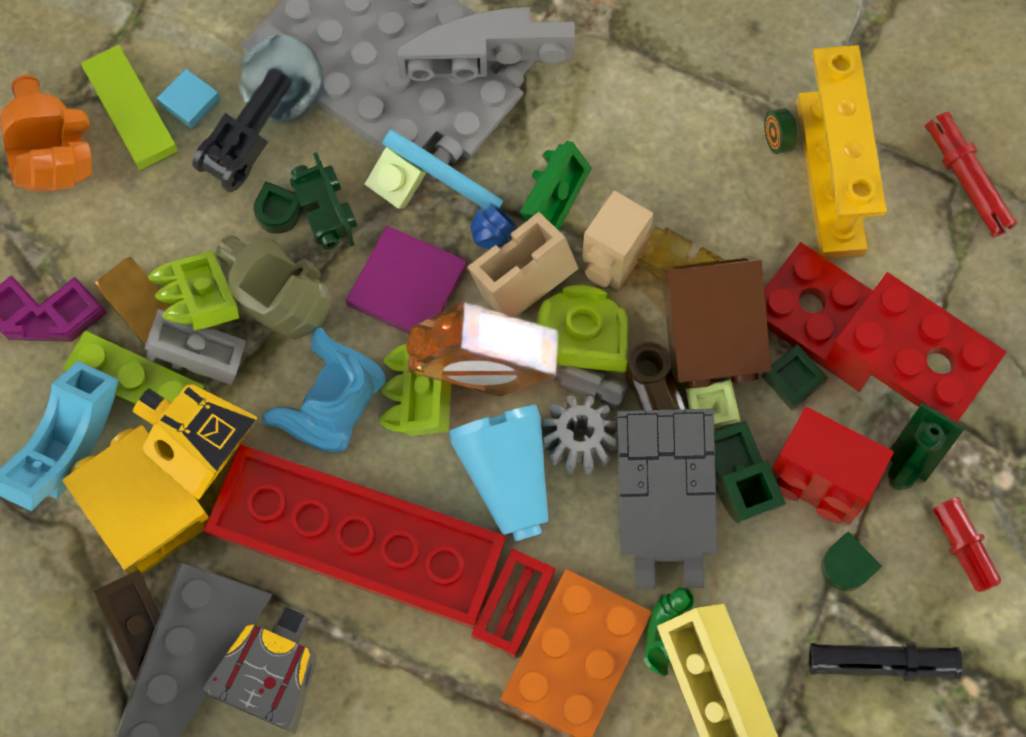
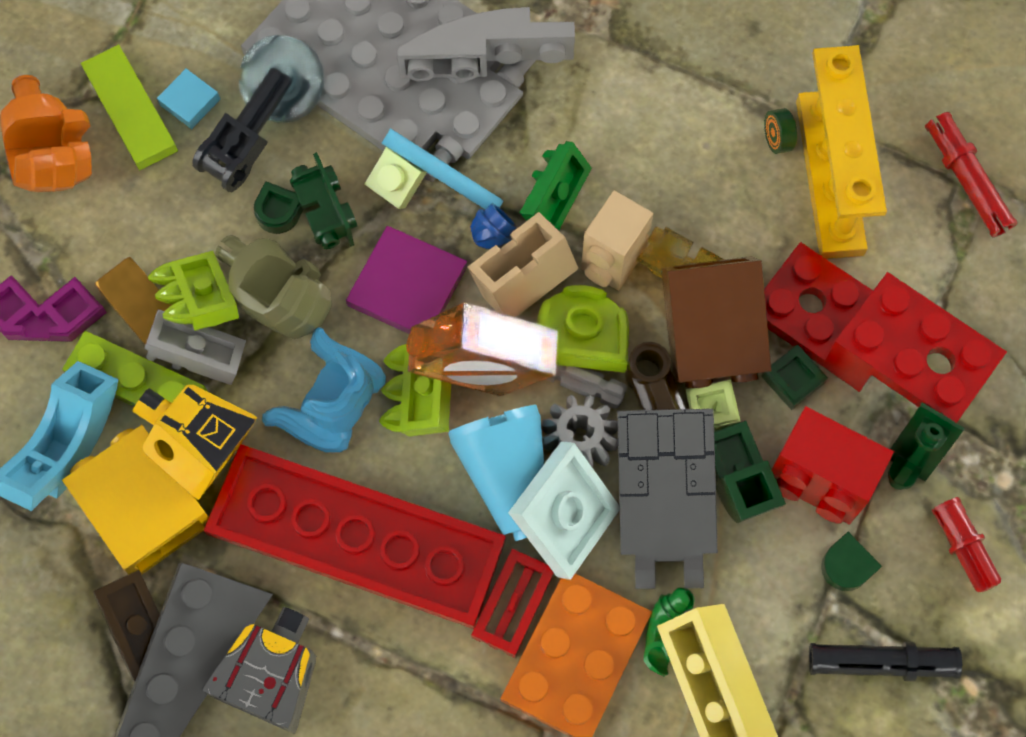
(565, 510): none -> light aqua plate

